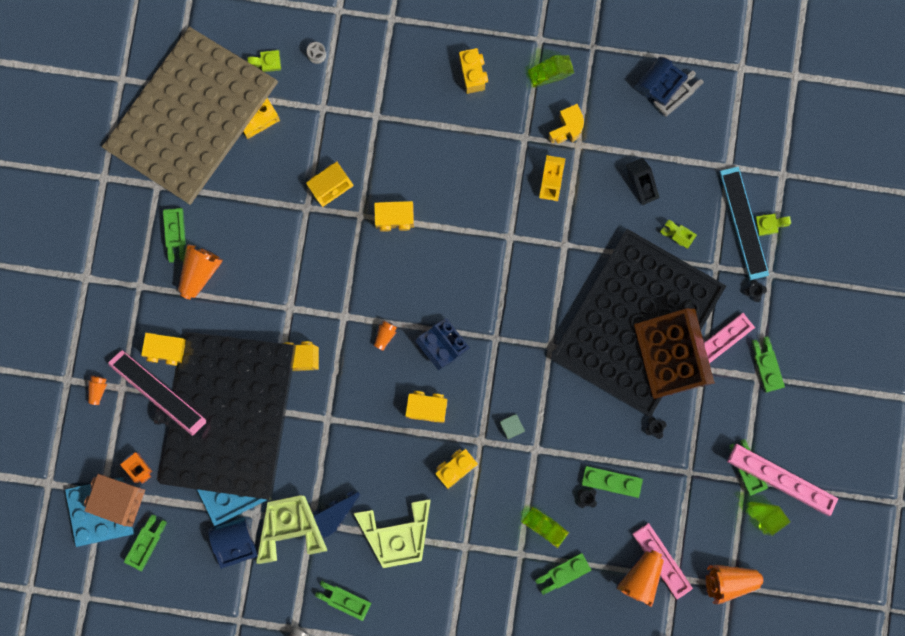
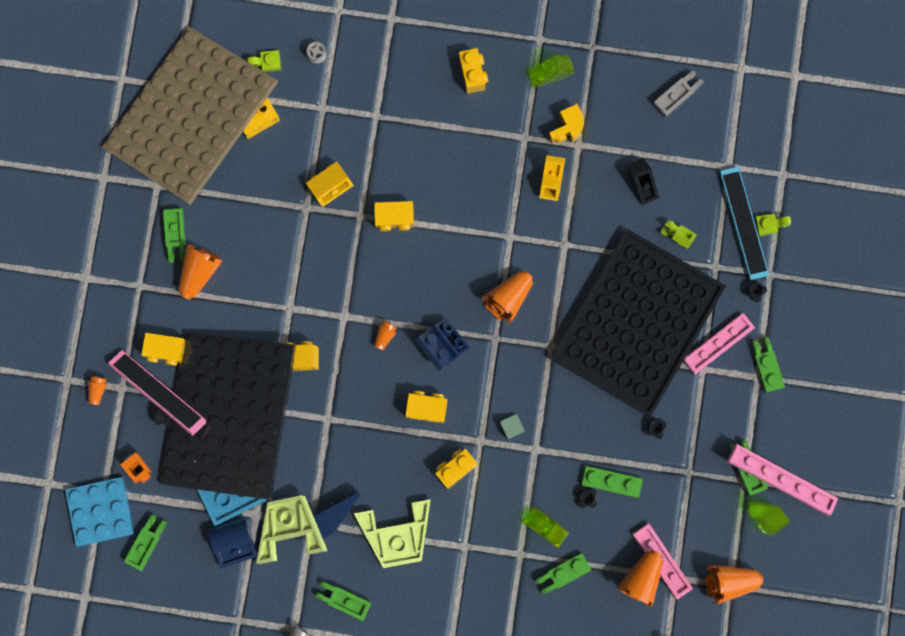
(114, 500): nougat slope -> none
(508, 296): none -> orange cone
(661, 81): dark blue brick -> none
(674, 353): reddish brown slope -> none

